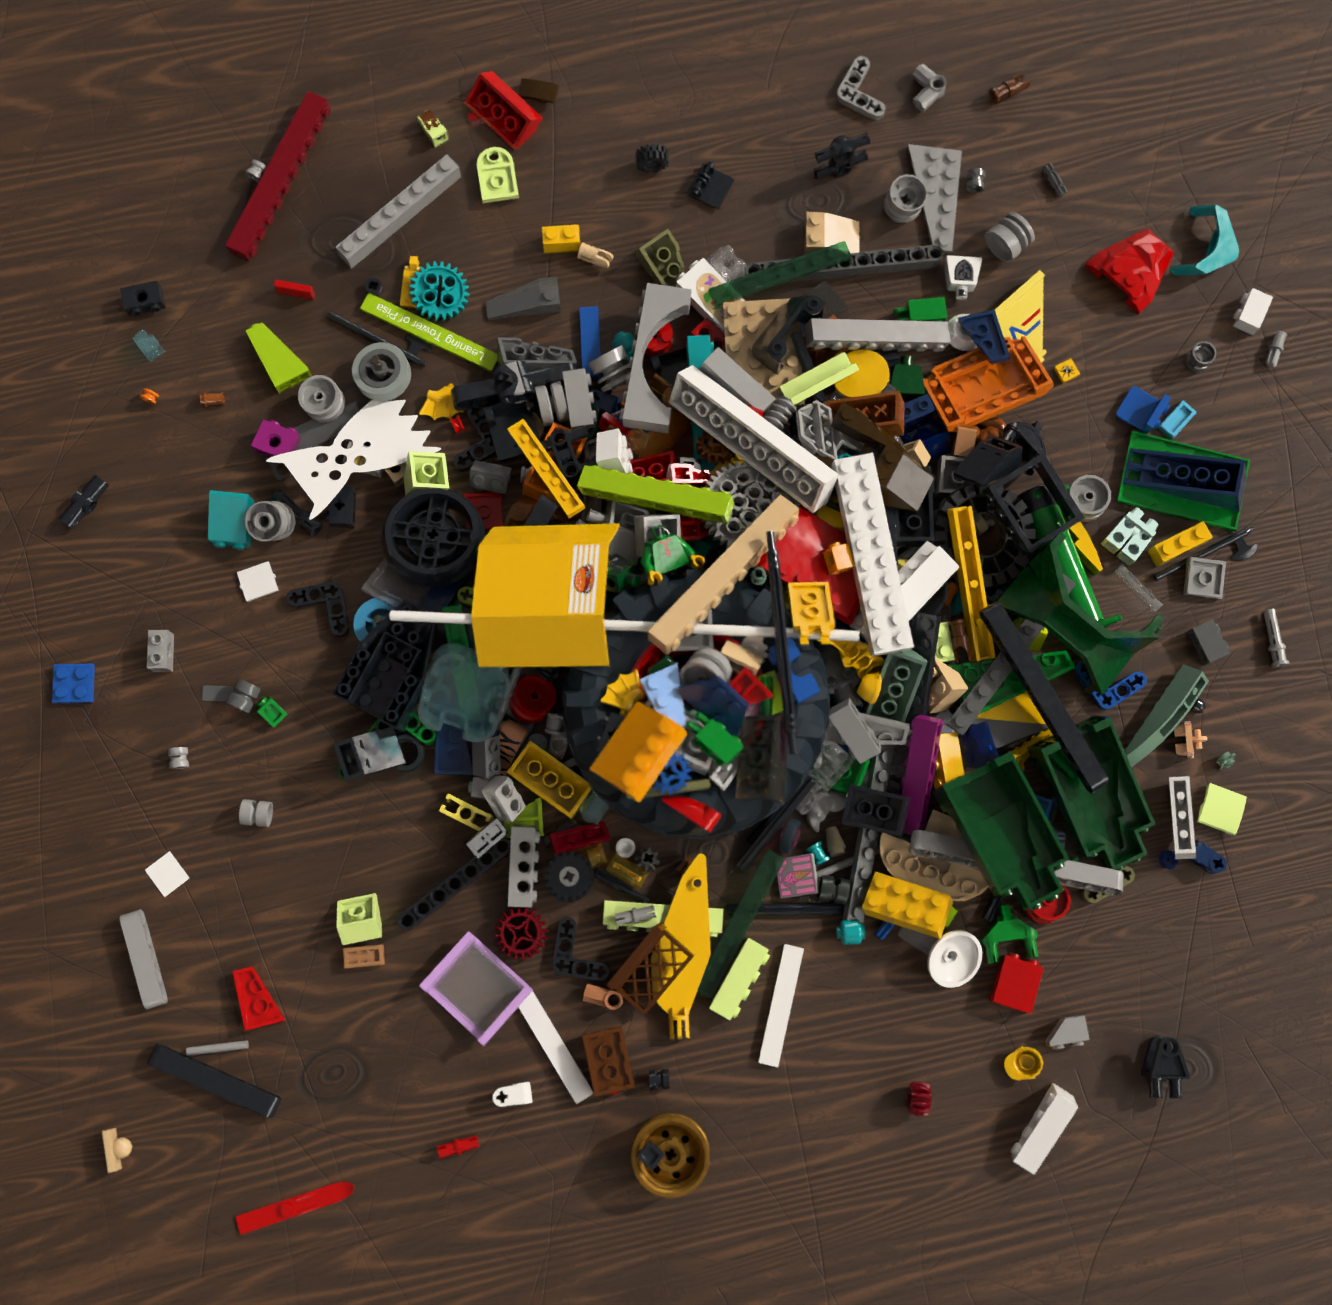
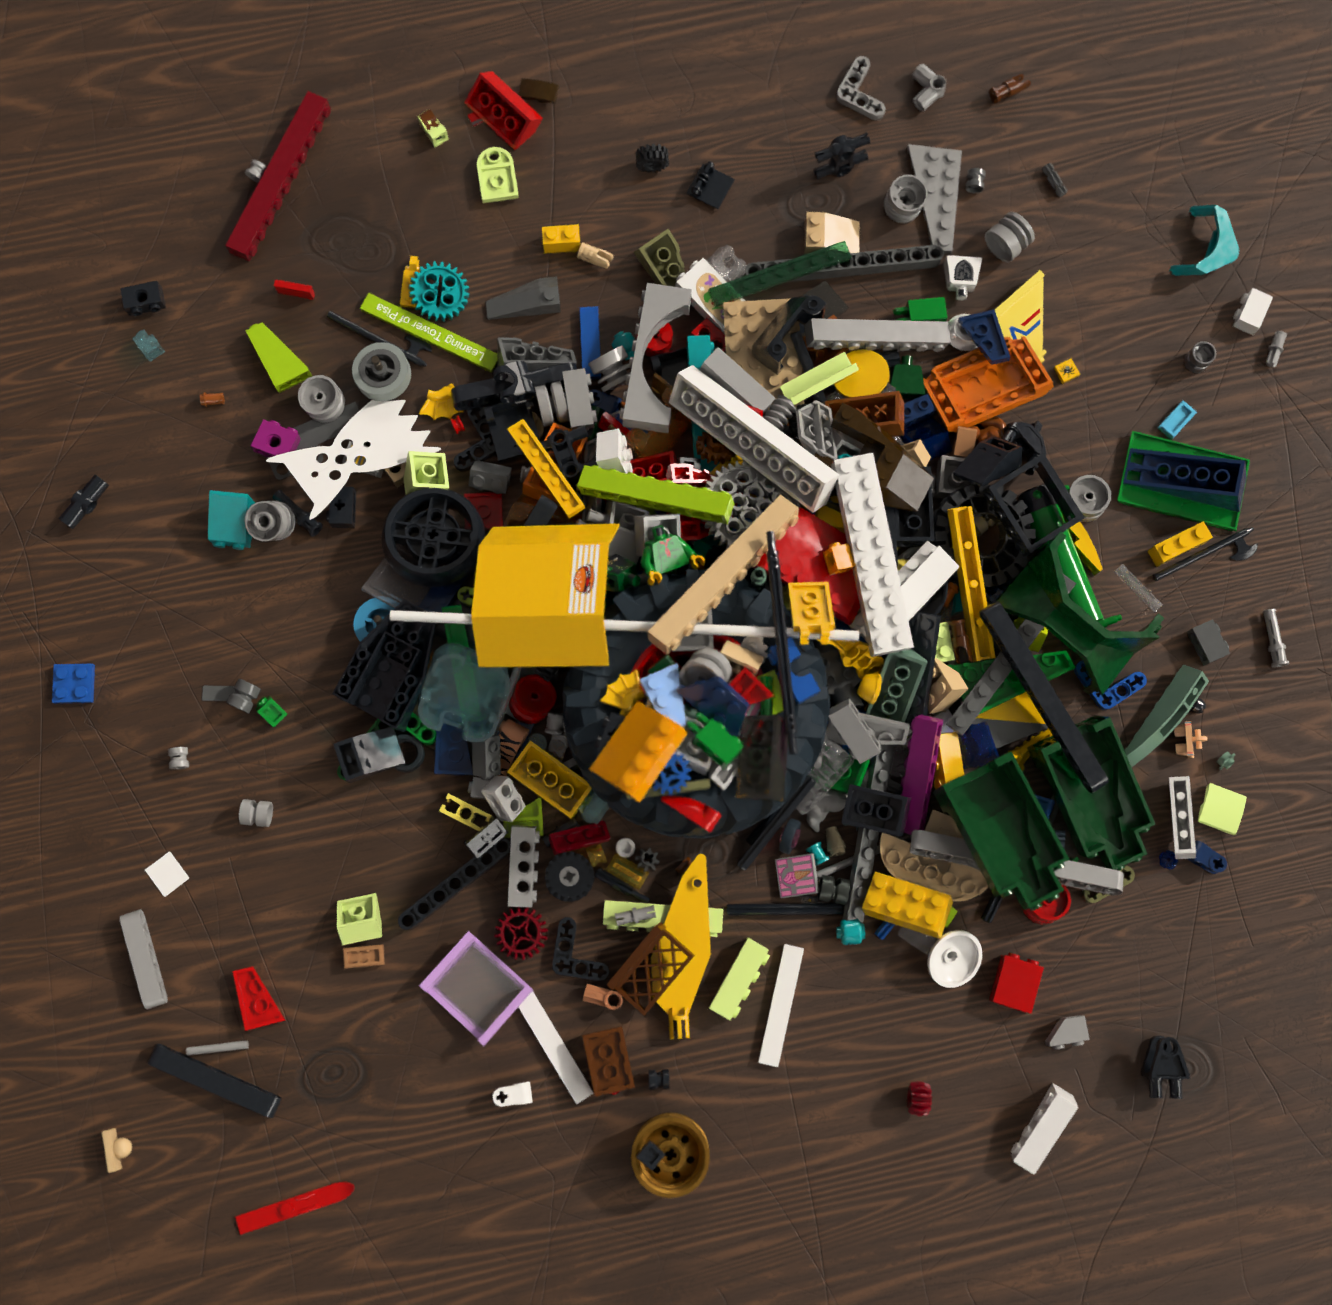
(149, 396): orange bush -> none
(160, 651): light grey brick -> none
(257, 581): white piece -> none
(330, 600): black beam -> none
(376, 282): black bush -> none
(398, 211): light grey brick -> none
(458, 1146): red pin -> none
(740, 923): clear green tile -> none
(1008, 929): green connector -> none
(1023, 1063): yellow hat -> none
(1134, 266): red wedge -> none
(1135, 531): light aqua hips -> none
(1142, 410): blue bracket -> none
(1204, 578): light grey tile -> none

